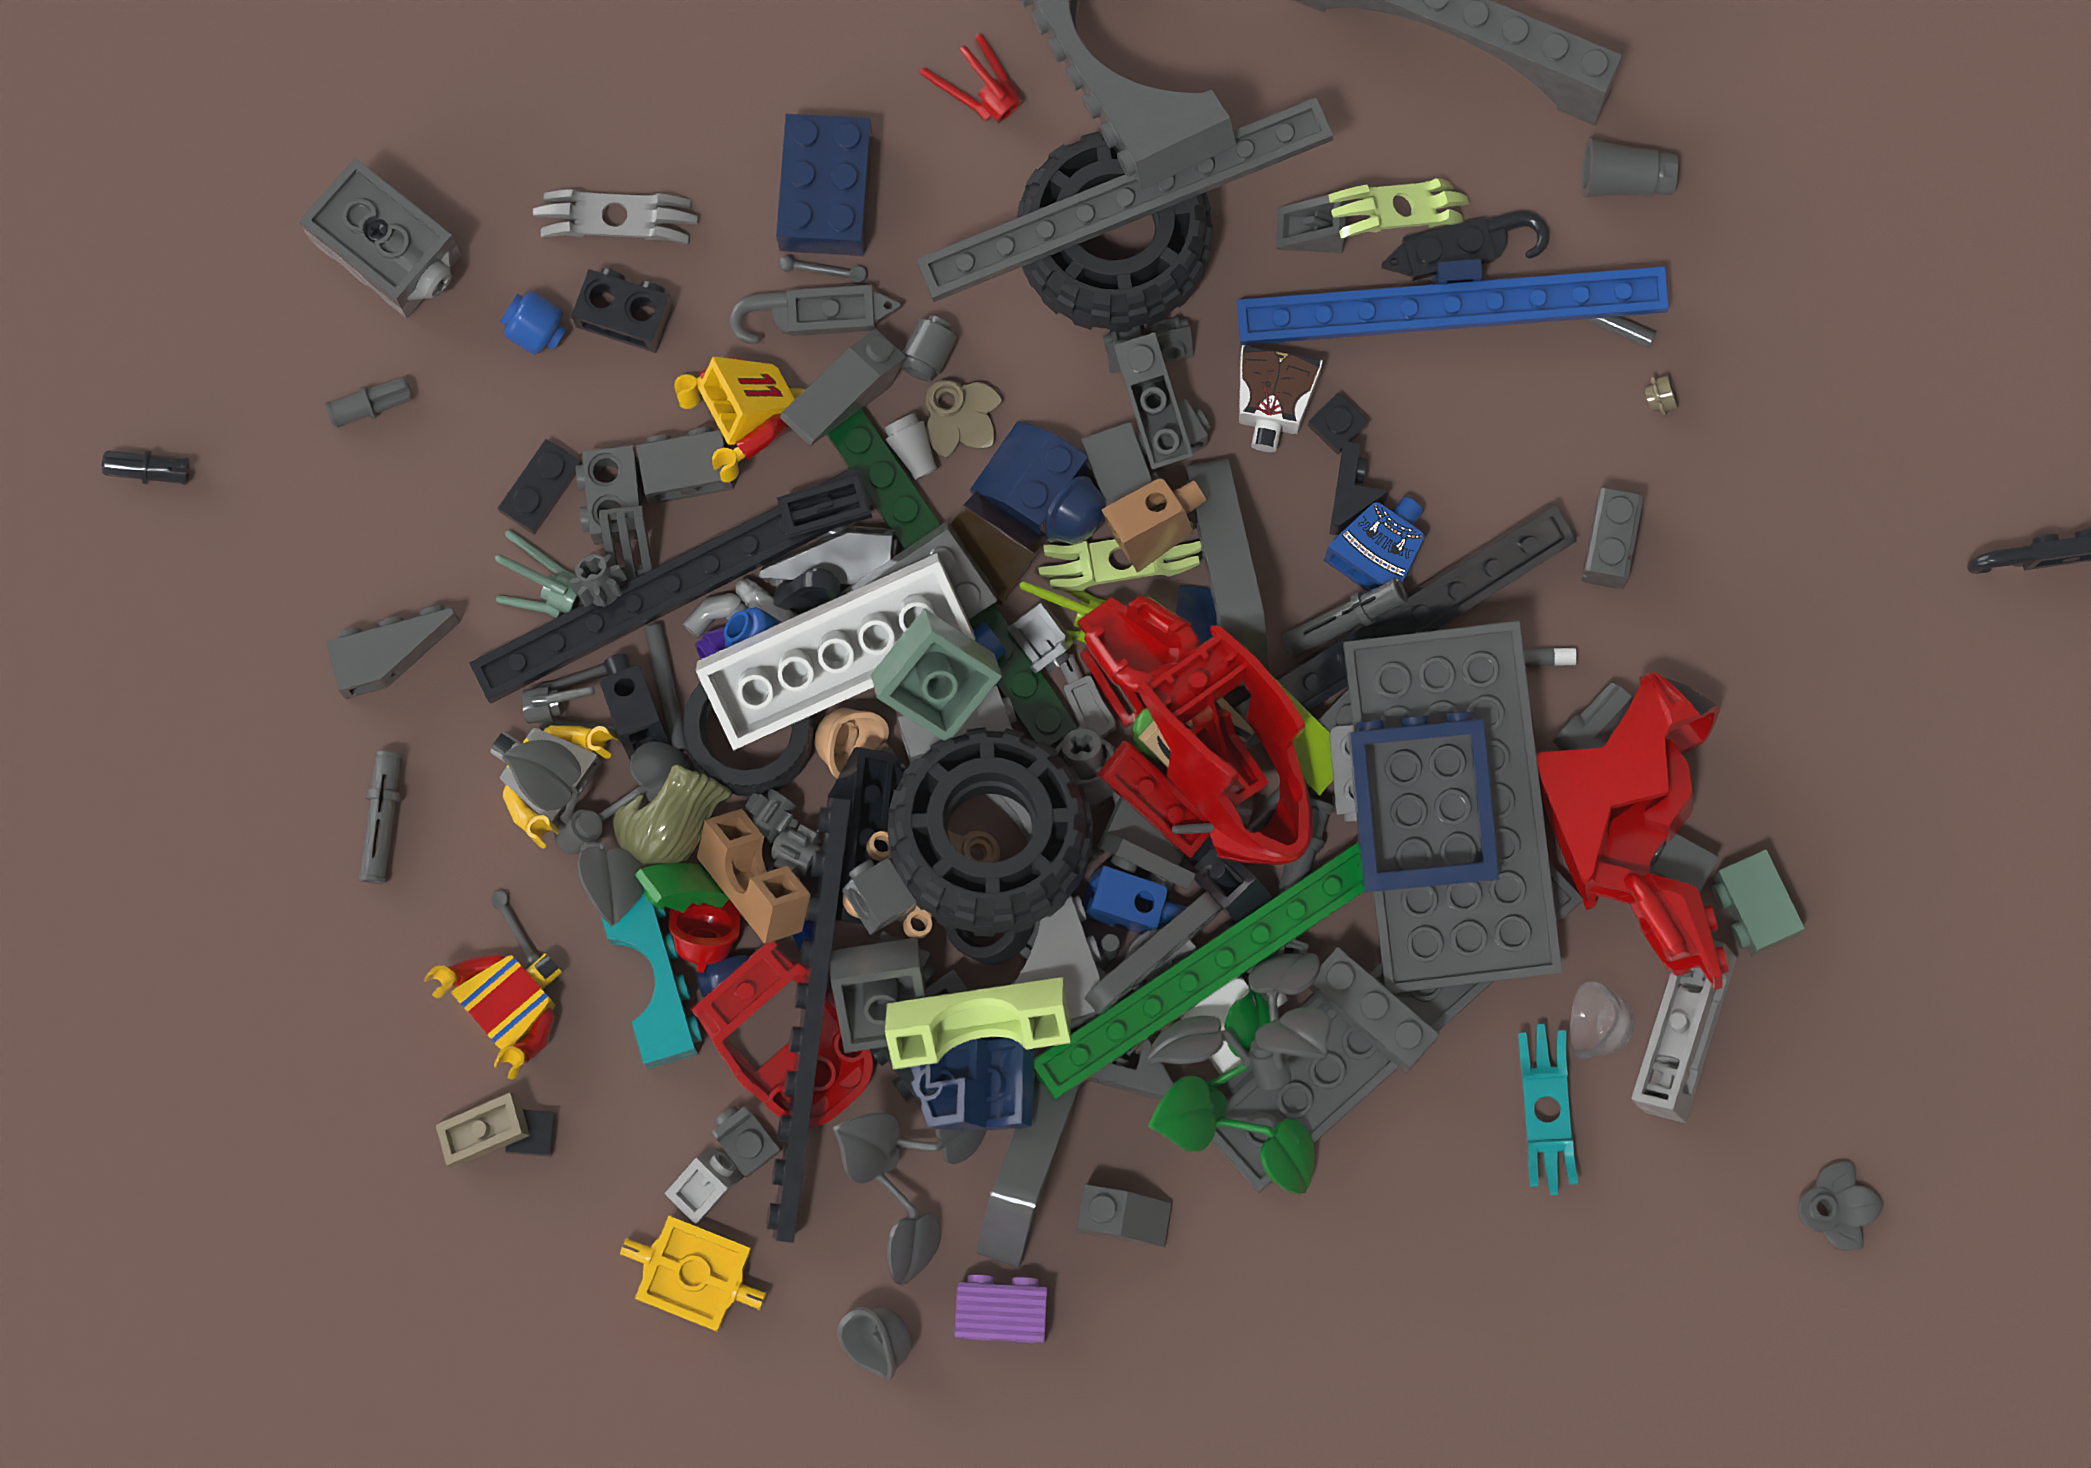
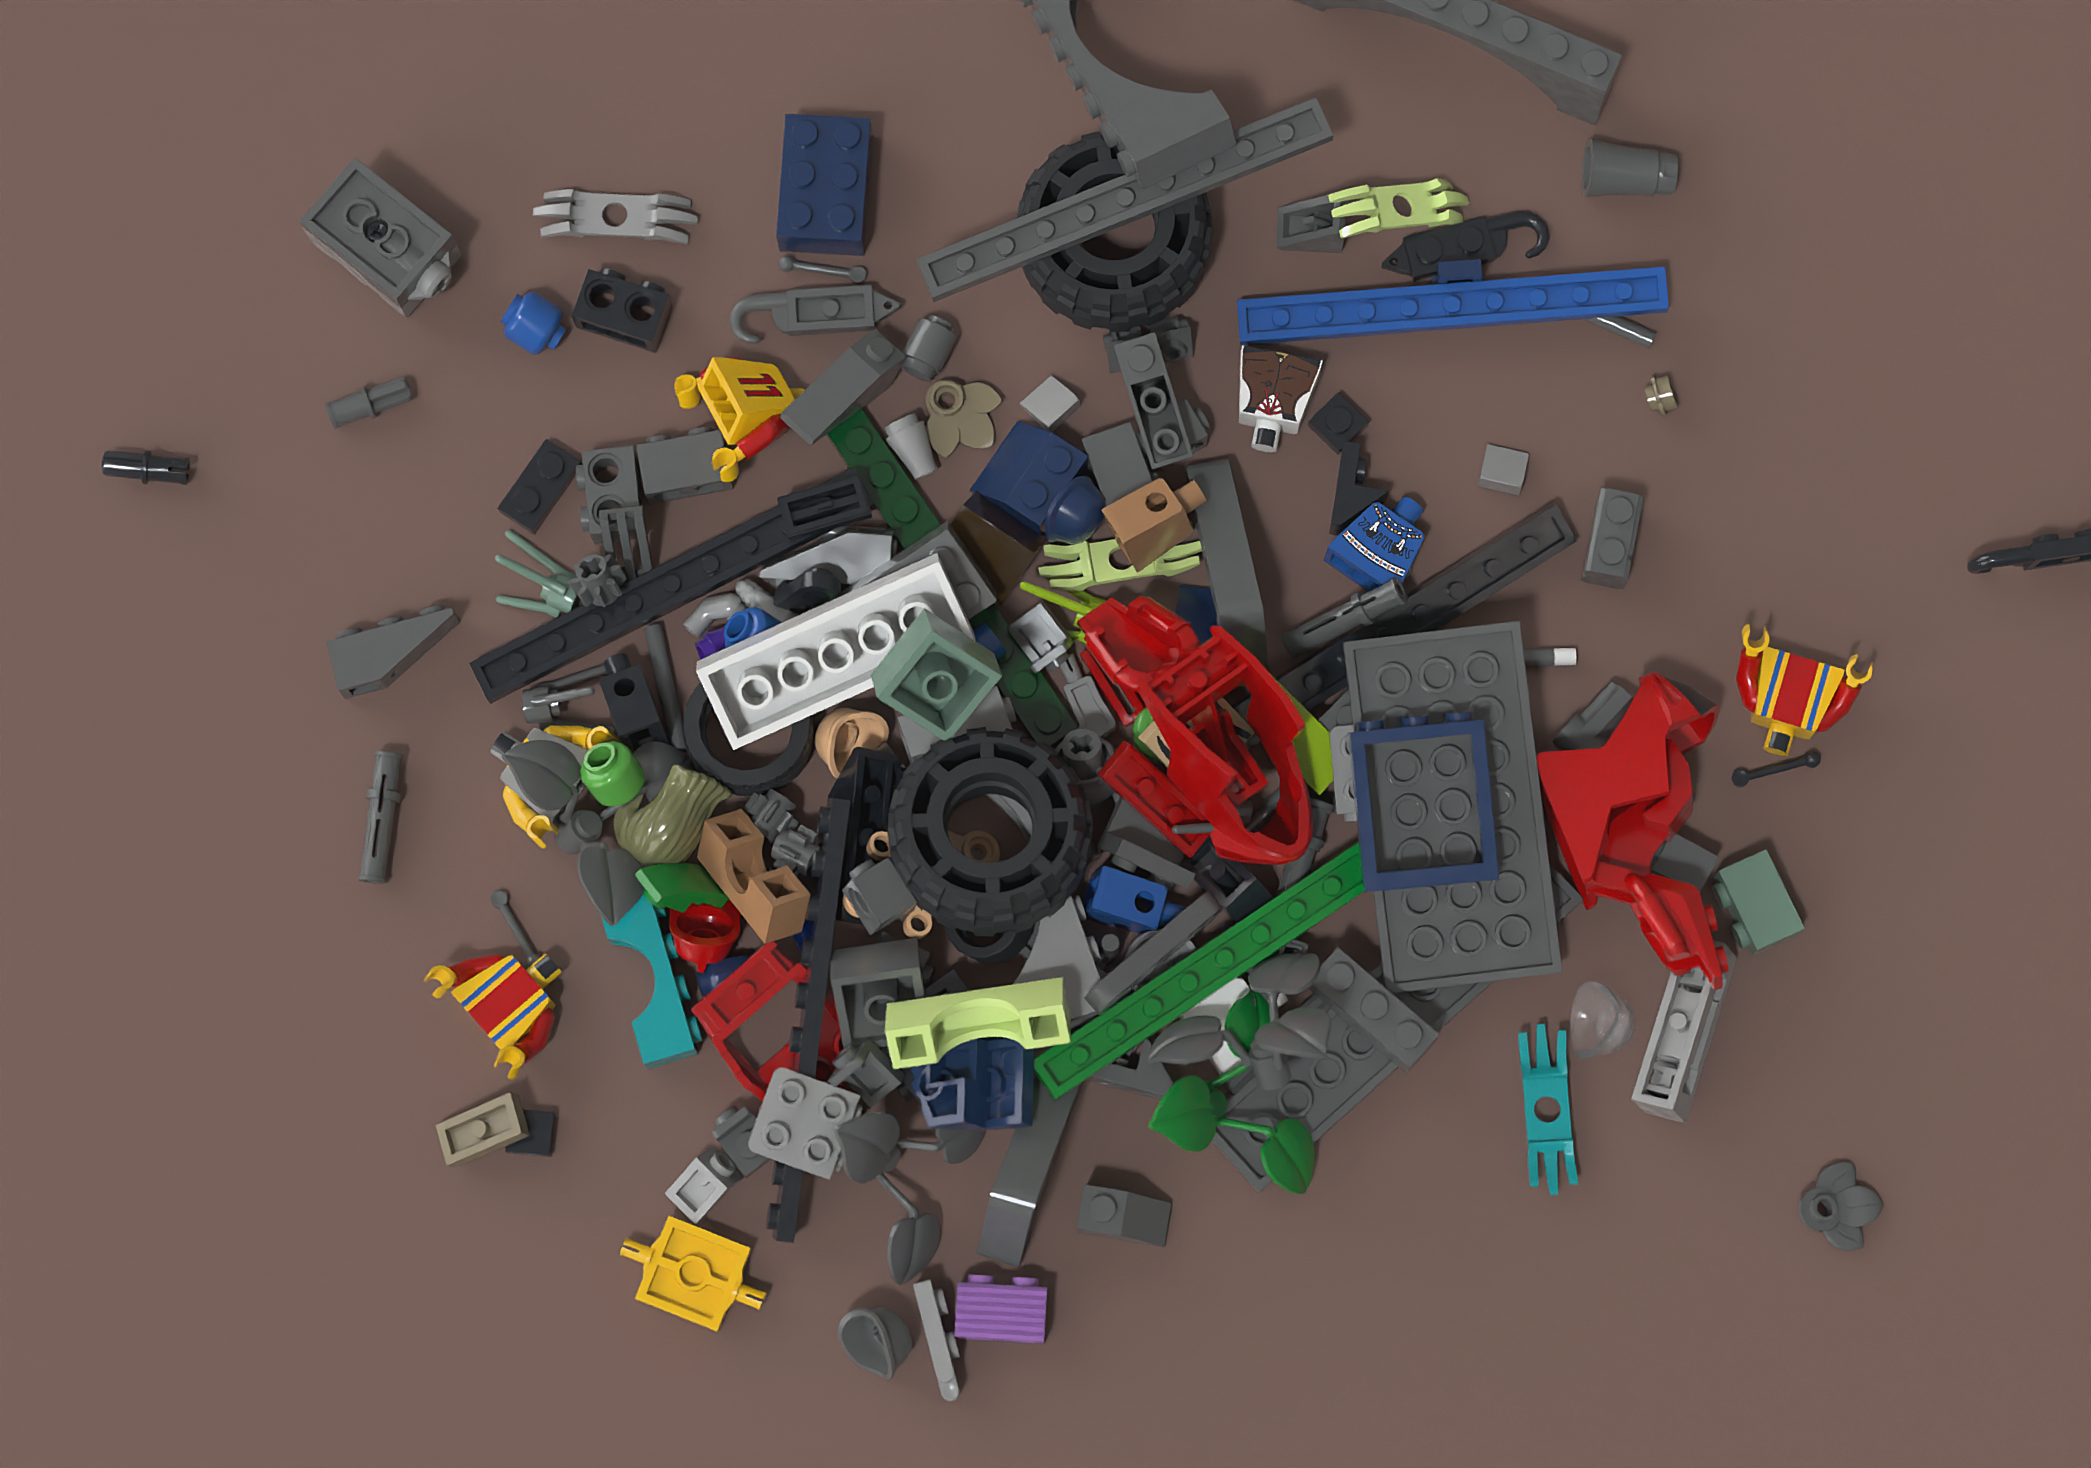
(612, 773): none -> bright green head
(799, 1122): none -> light grey bracket
(866, 1072): none -> dark grey bracket
(941, 1344): none -> light grey hinge
(998, 96): red plant -> none
(1050, 404): none -> light grey slope
(1503, 469): none -> light grey slope
(1741, 777): none -> black hinge
(1793, 692): none -> torso

